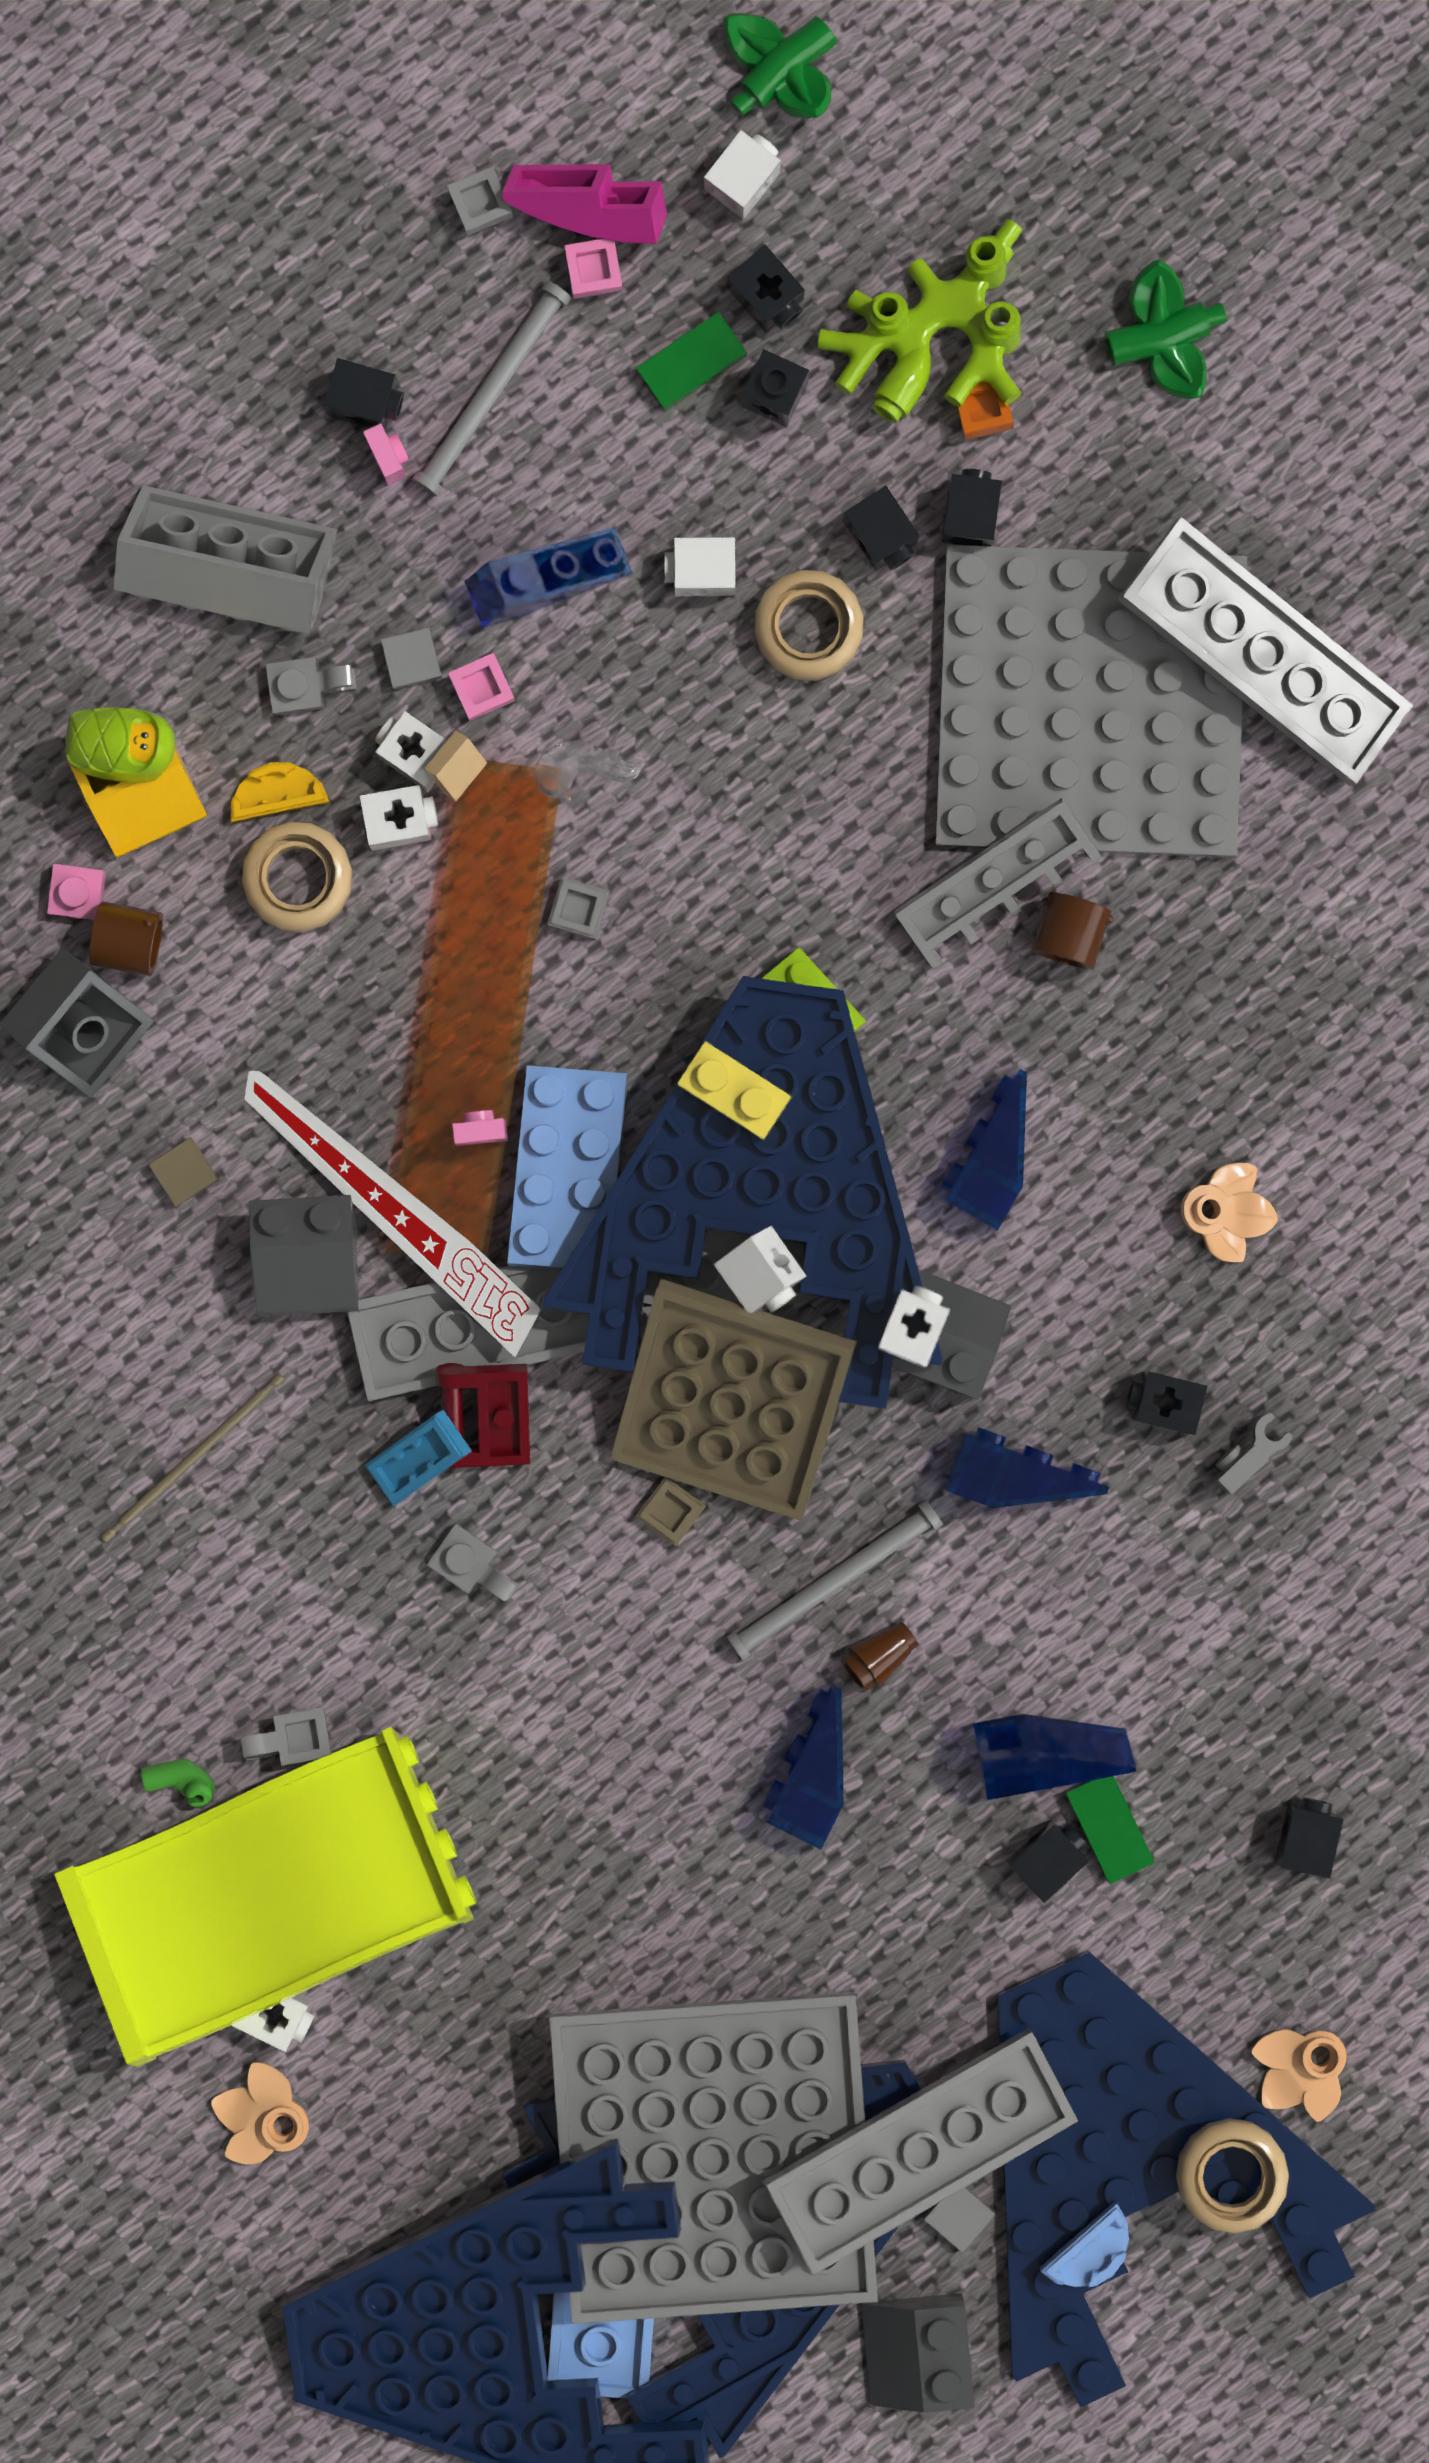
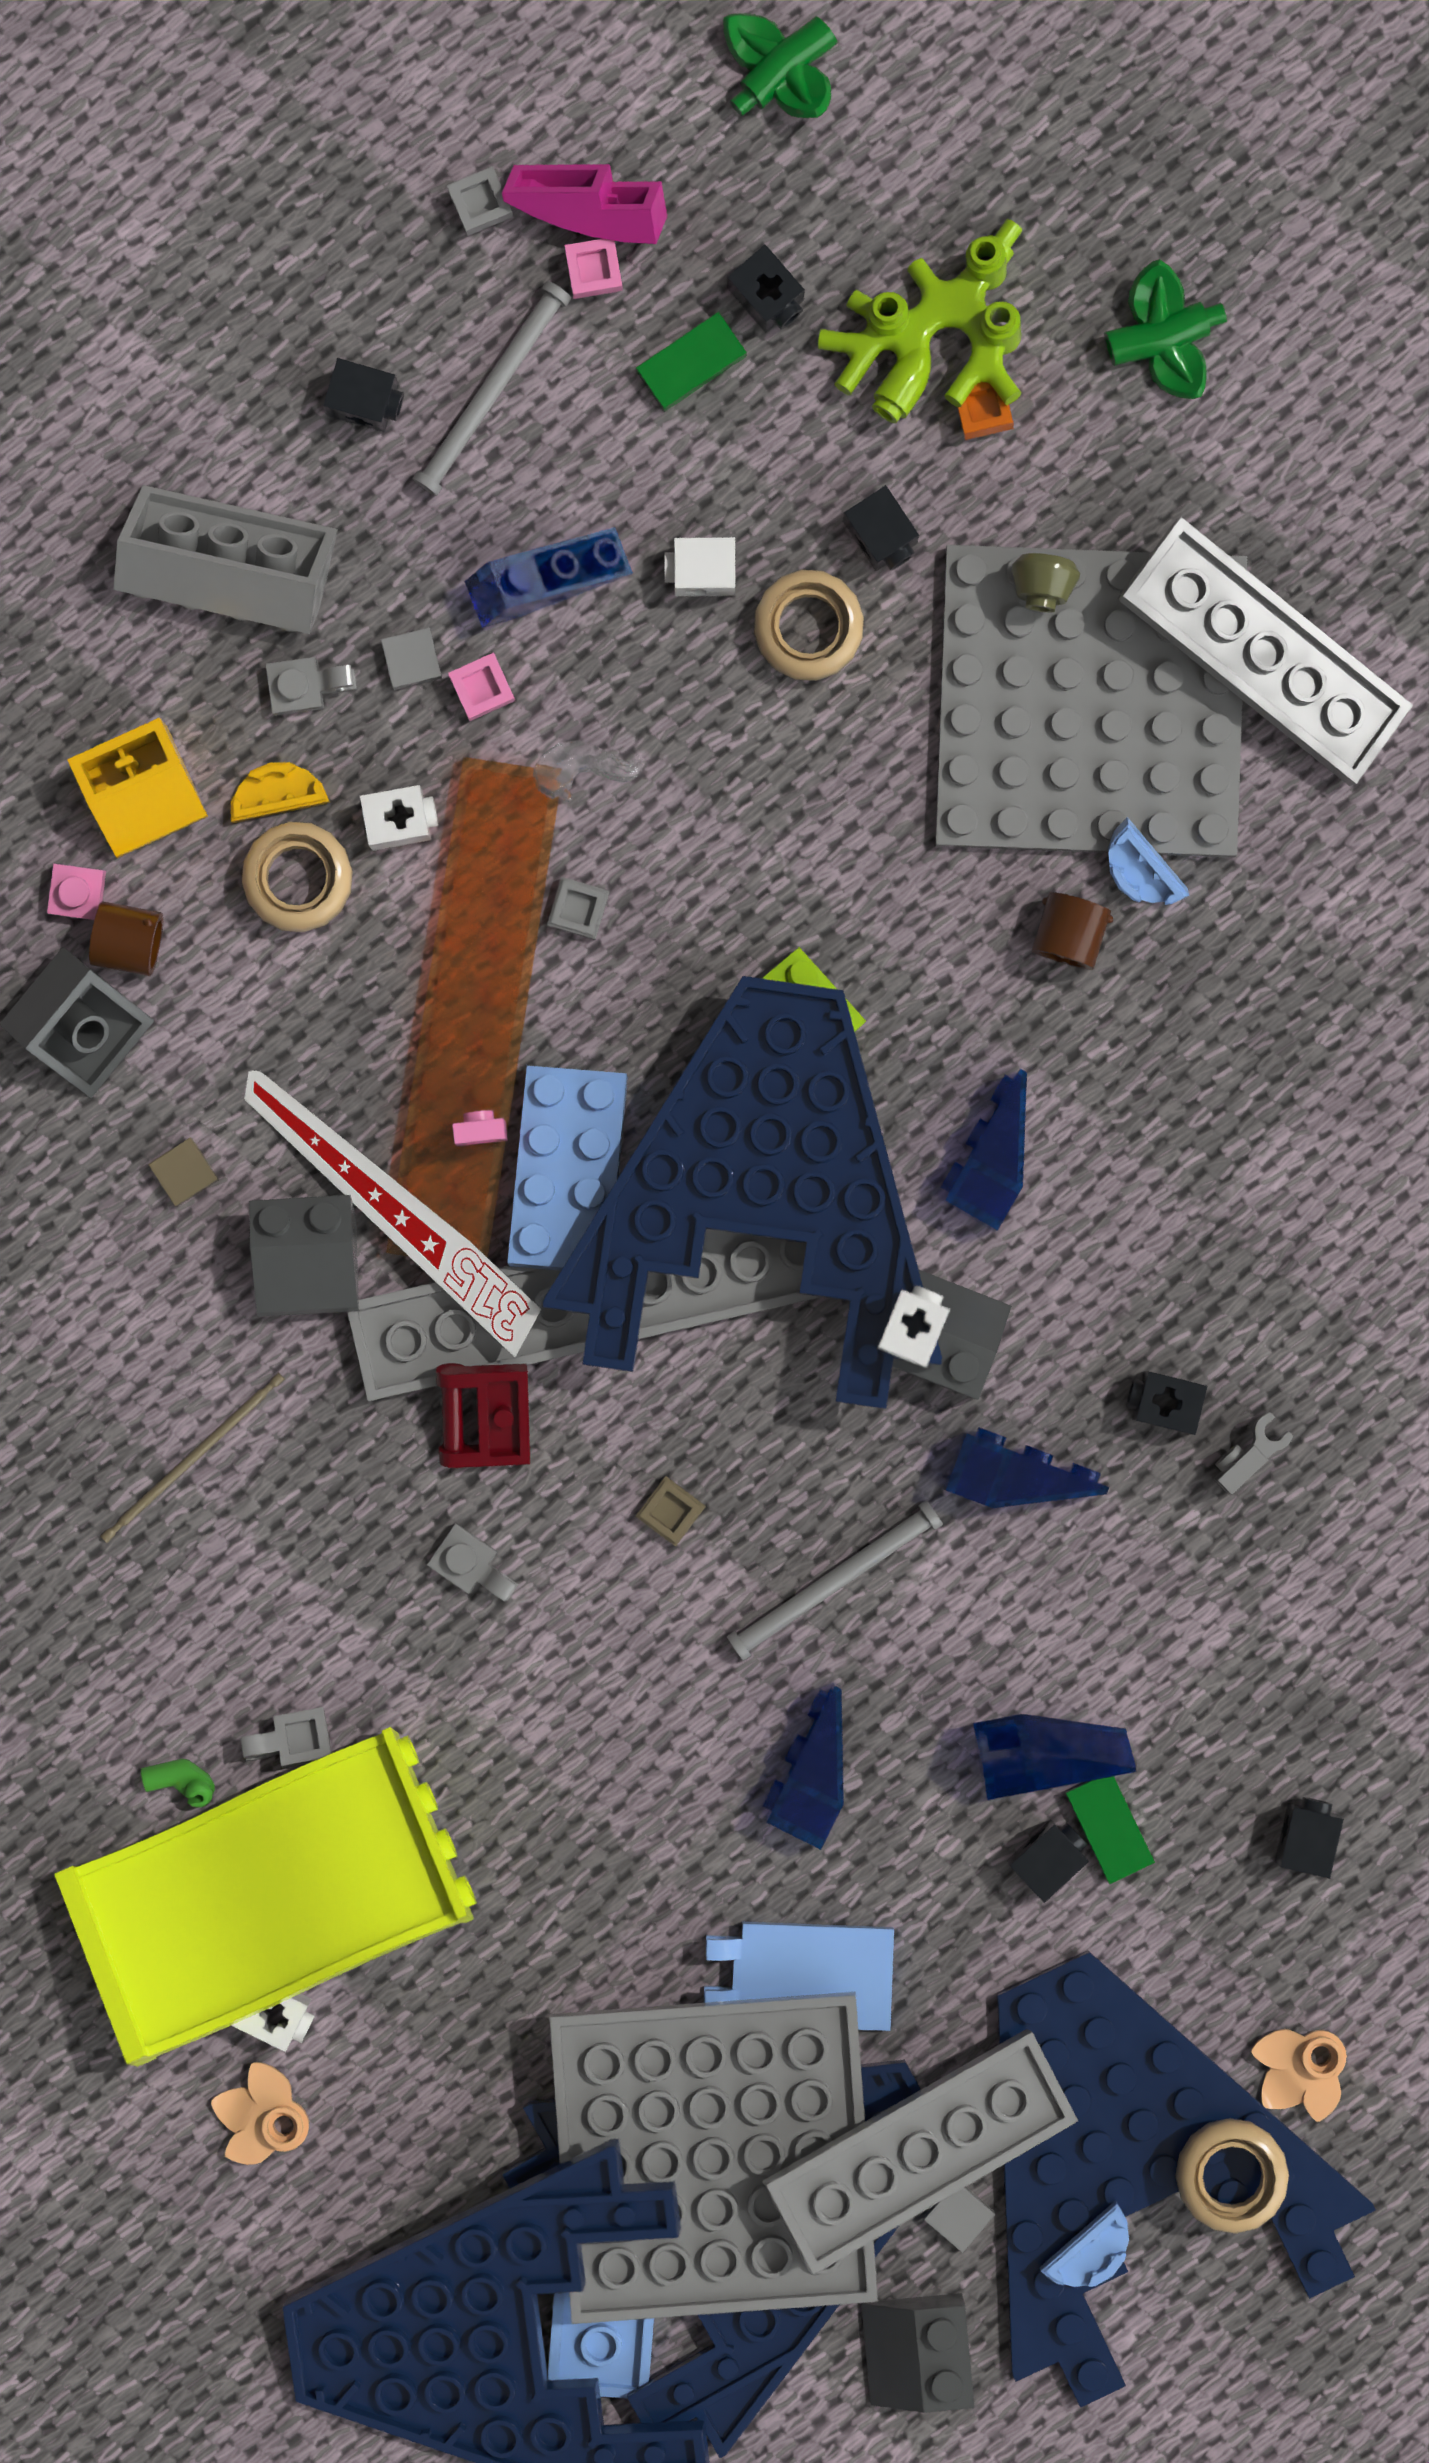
(119, 744): lime piece -> none
(387, 452): bright pink plate -> none
(391, 752): white brick -> none
(418, 1458): dark azure plate -> none
(455, 765): tan tile -> none
(732, 1399): dark tan plate -> none
(734, 1090): light yellow plate -> none
(743, 173): white brick -> none
(761, 1272): white brick -> none
(775, 388): black brick -> none
(809, 1960): none -> light blue tile
(879, 1656): reddish brown cone -> none
(971, 508): black brick -> none
(994, 878): light grey hinge -> none
(1044, 580): none -> olive cone
(1140, 869): none -> light blue tile
(1236, 1211): light nougat plate -> none

